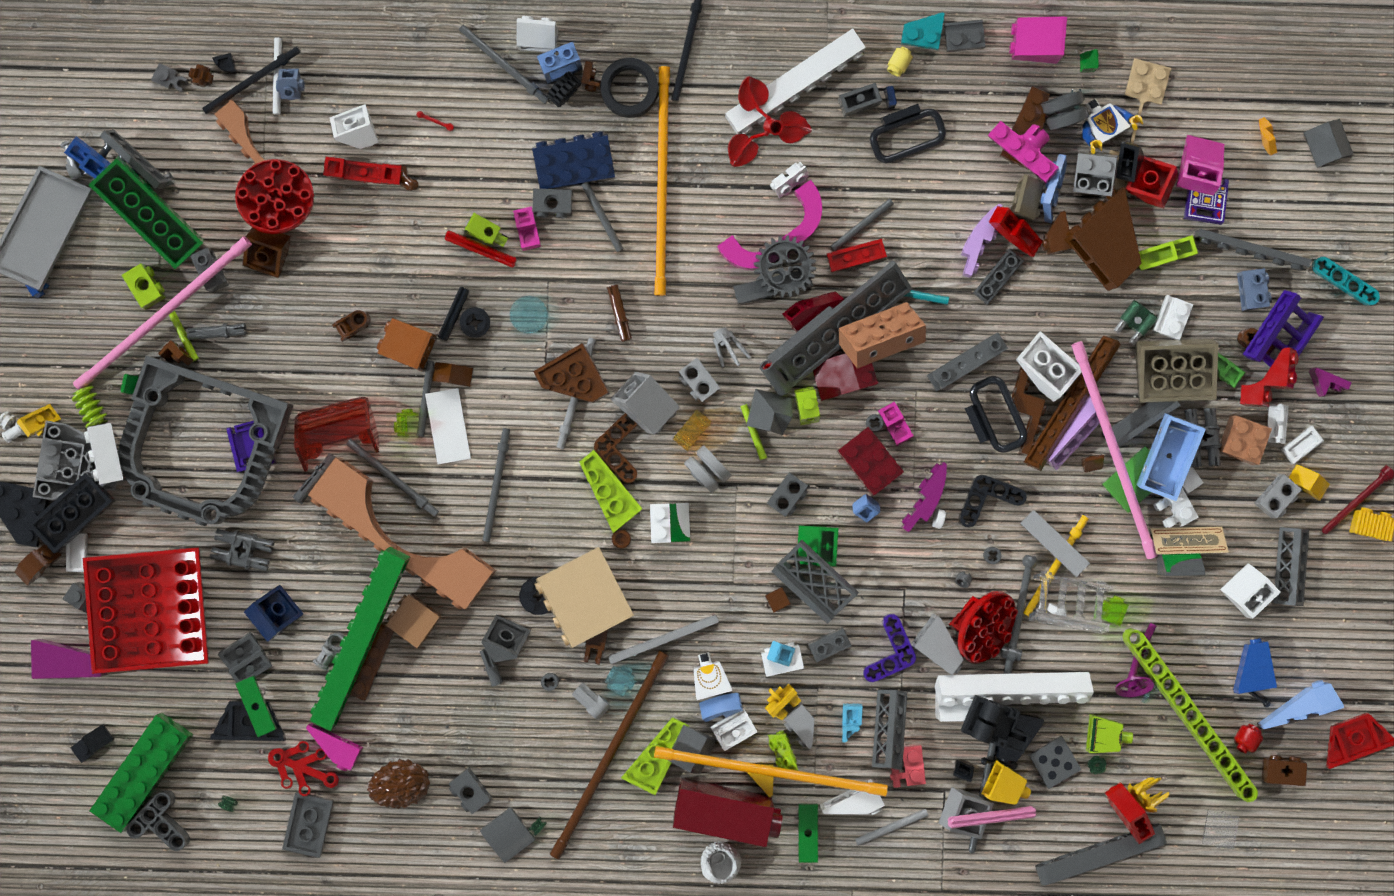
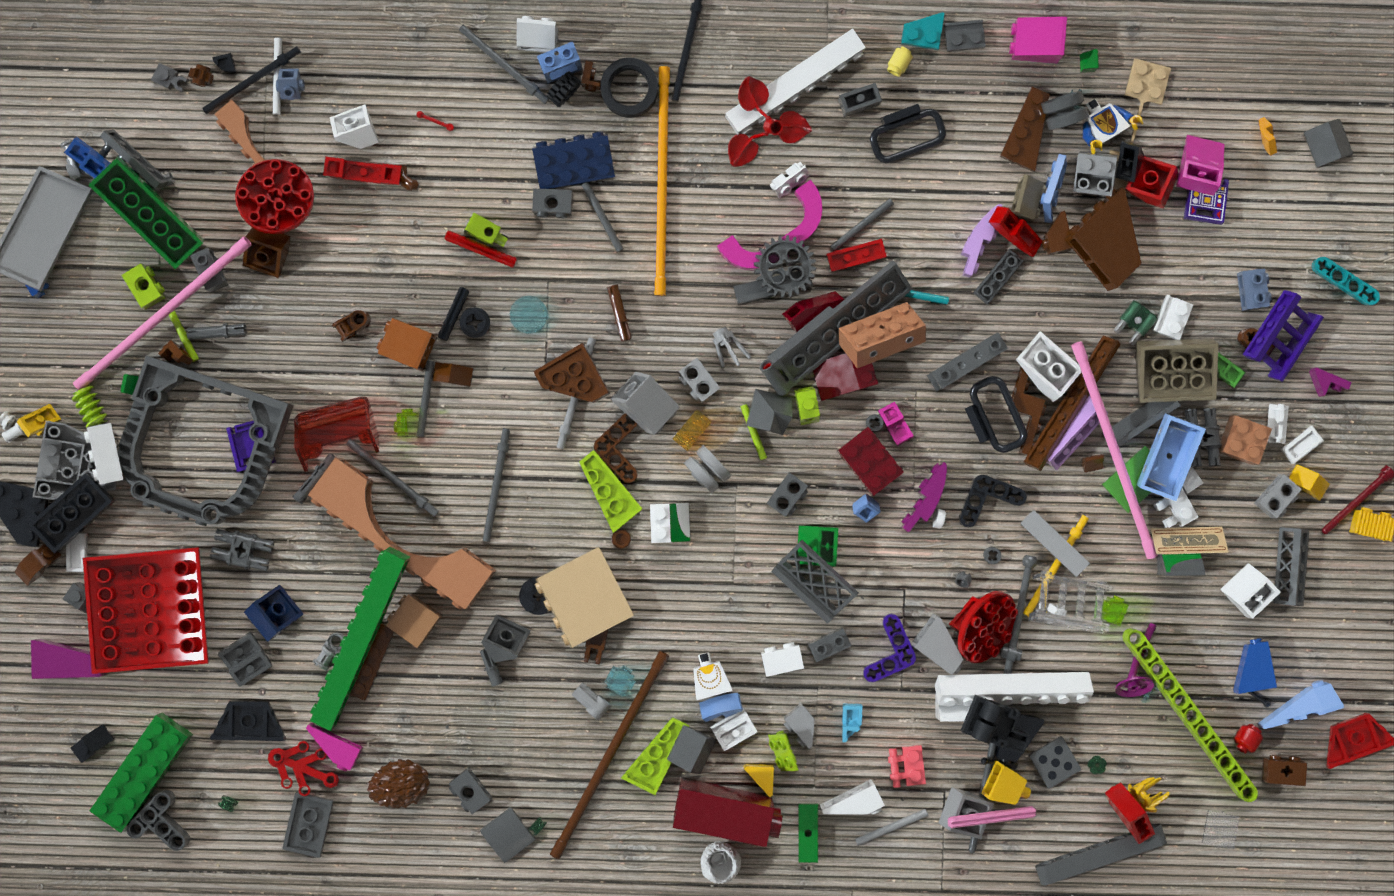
(251, 694): green tile -> none
(447, 426): white sticker -> none
(527, 228): dark pink slope -> none
(551, 687): dark grey bush -> none
(663, 639): light grey tile -> none
(777, 599): reddish brown tile -> none
(780, 653): medium azure slope -> none
(780, 699): yellow hips -> none
(869, 787): light orange piece -> none
(890, 97): dark blue tile -> none
(894, 729): dark grey fence -> none
(963, 771): black slope -> none
(1026, 148): dark pink plate -> none
(1106, 735): lime torso -> none
(1168, 252): lime slope -> none
(1260, 252): dark grey plate -> none
(1280, 375): red arch -> none

